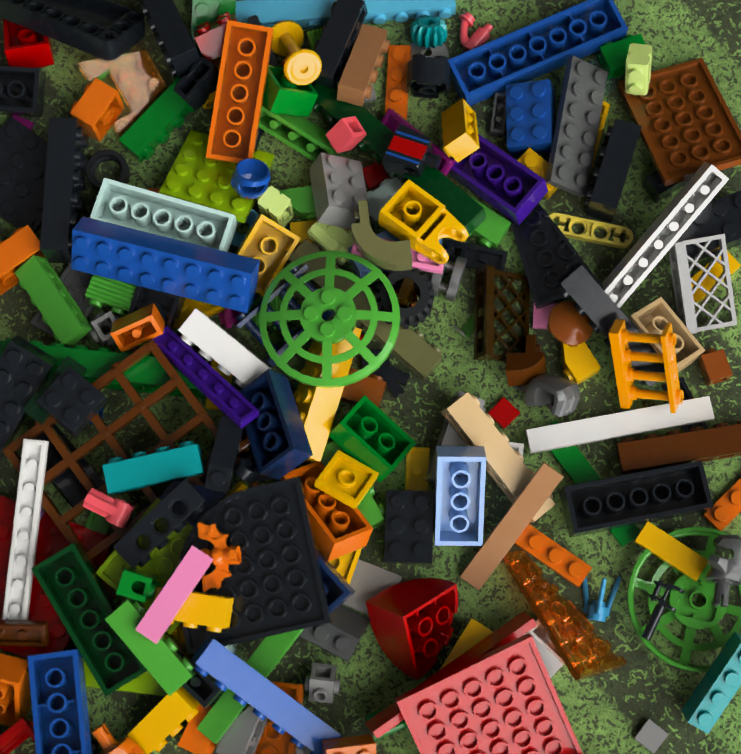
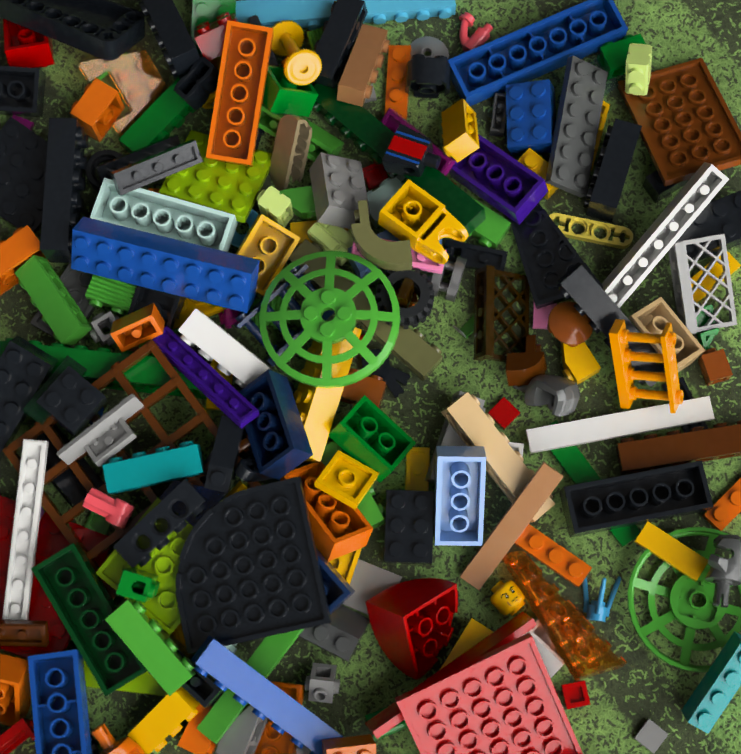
(104, 436): none -> light grey bracket
(150, 164): none -> black fence
(174, 594): bright pink tile -> none
(204, 610): yellow brick -> none
(221, 555): orange animal -> none
(250, 178): blue helmet -> none
(290, 150): none -> dark tan brick
(346, 134): coral brick -> none
(428, 32): teal gear -> none
(507, 597): none -> yellow head
(575, 694): none -> red plate
(659, 608): black piece -> none
(706, 337): none -> green slope

